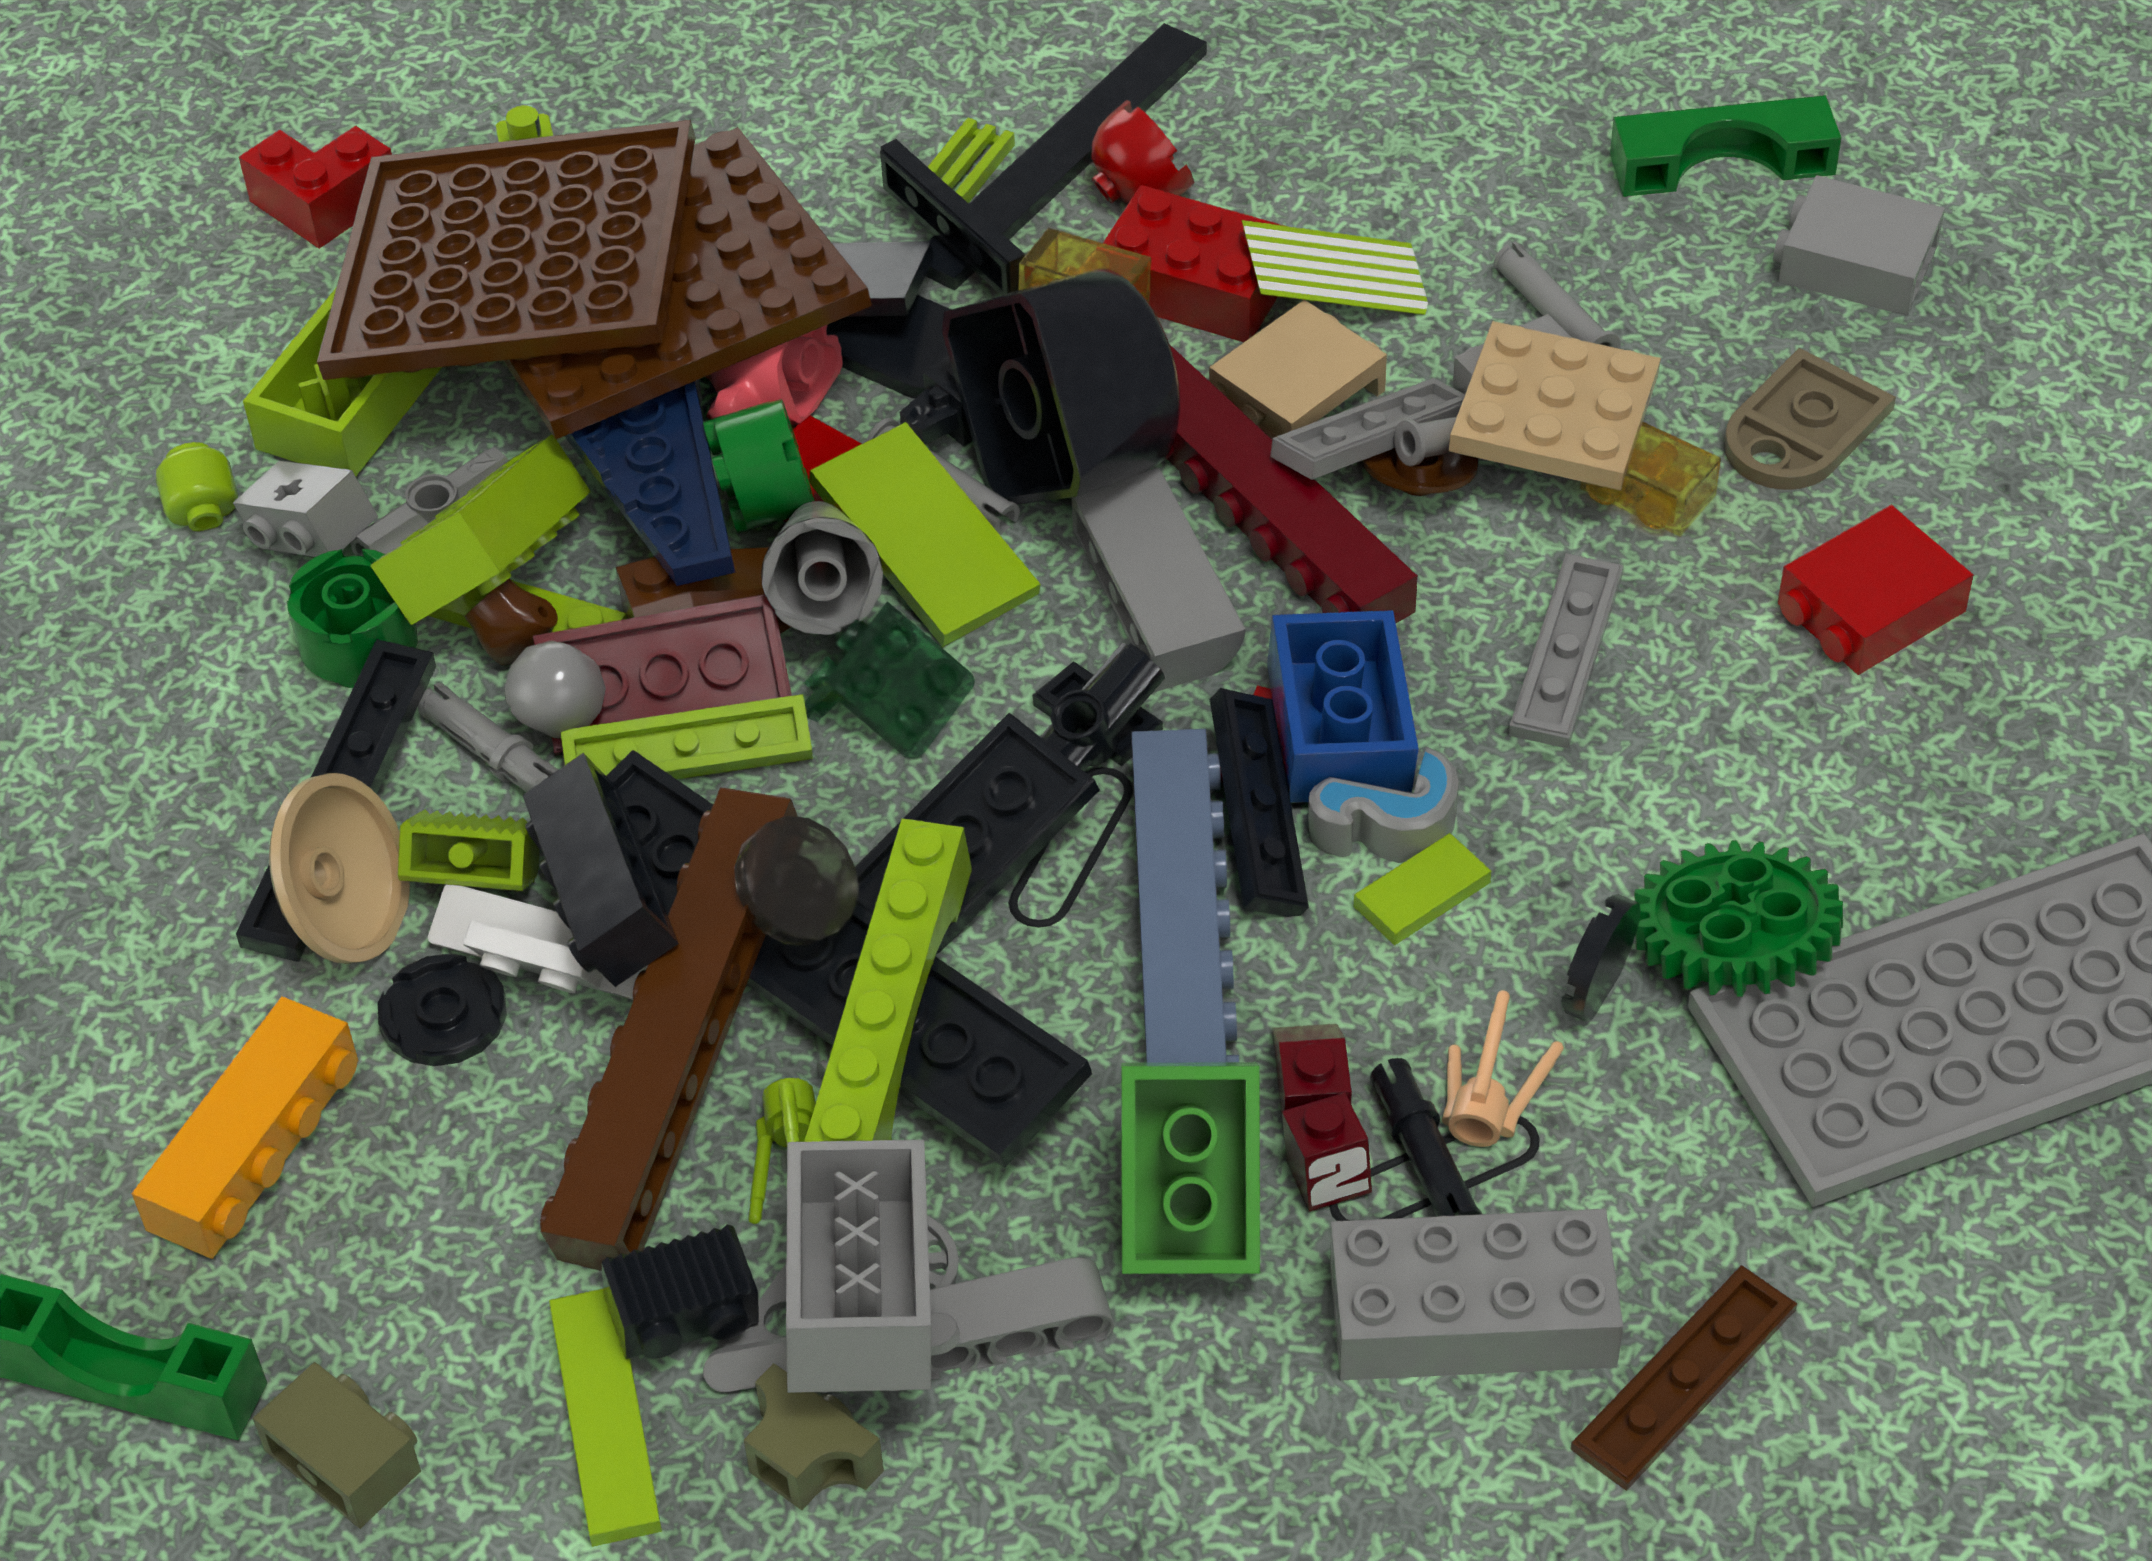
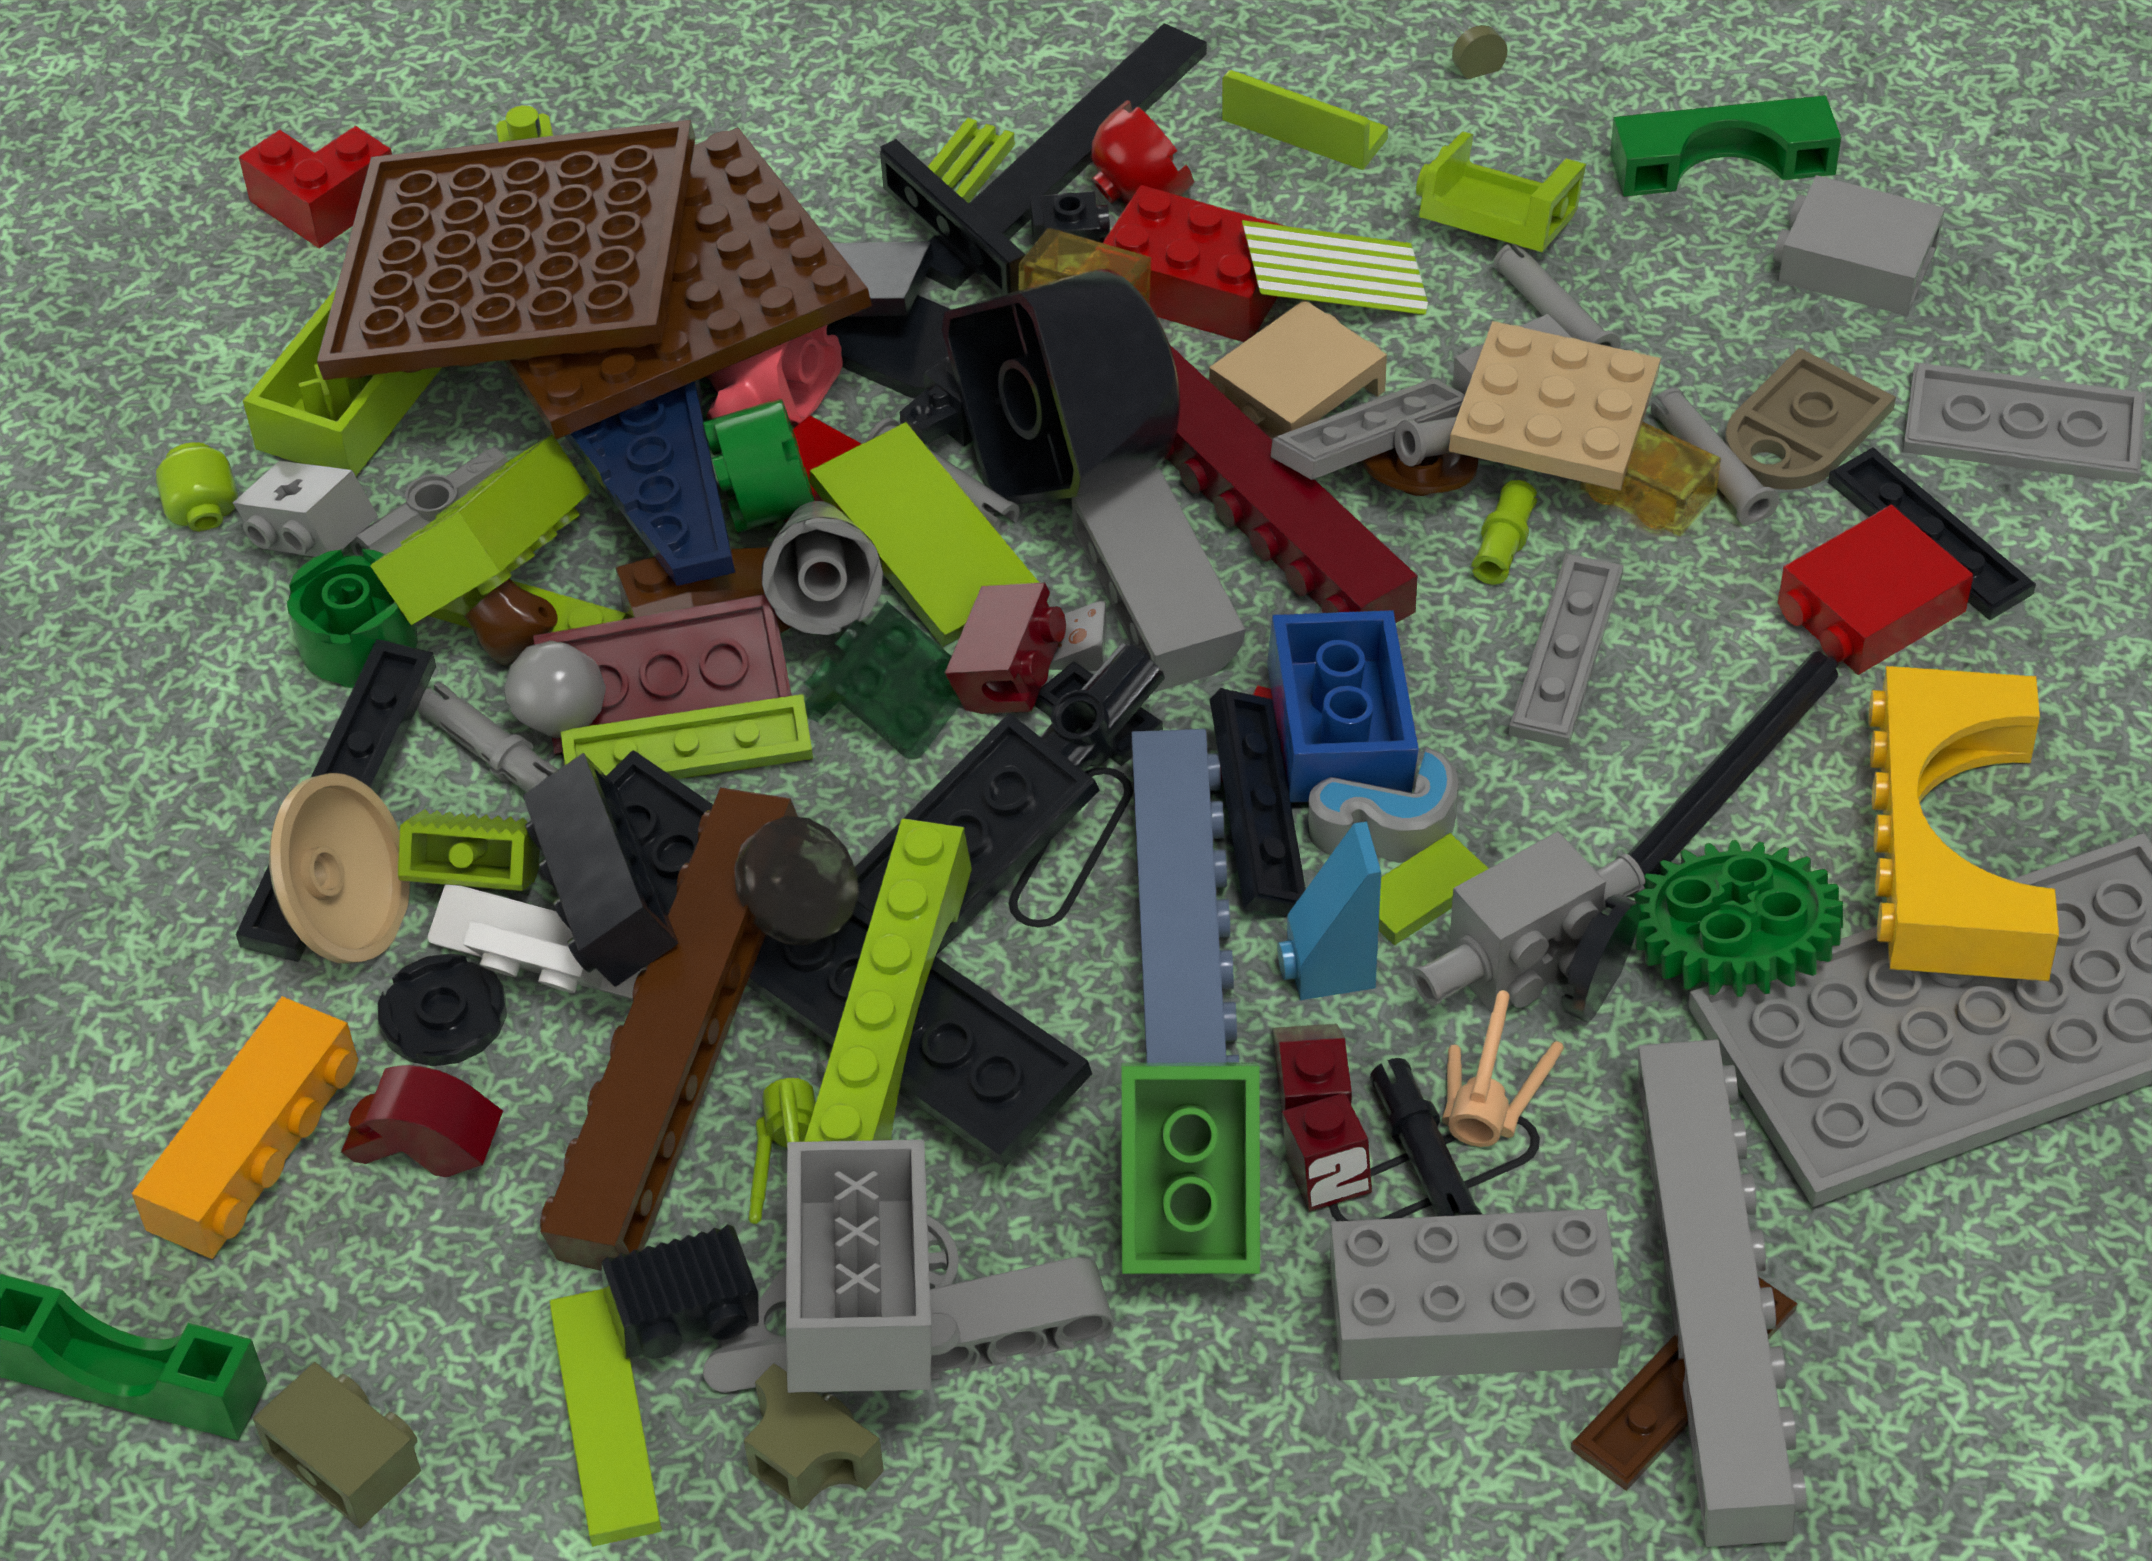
(427, 1117): none -> dark red brick
(1006, 648): none -> dark red brick
(1068, 213): none -> black brick
(1083, 638): none -> light grey slope
(1300, 120): none -> lime panel
(1336, 923): none -> dark azure slope
(1479, 51): none -> olive tile
(1496, 201): none -> lime panel
(1504, 532): none -> lime pin
(1523, 922): none -> light grey brick
(1716, 1297): none -> light grey brick
(1735, 480): none -> light grey pin
(1735, 763): none -> black axle
(1876, 483): none -> black tile
(1938, 905): none -> yellow arch
(2025, 422): none -> light grey tile

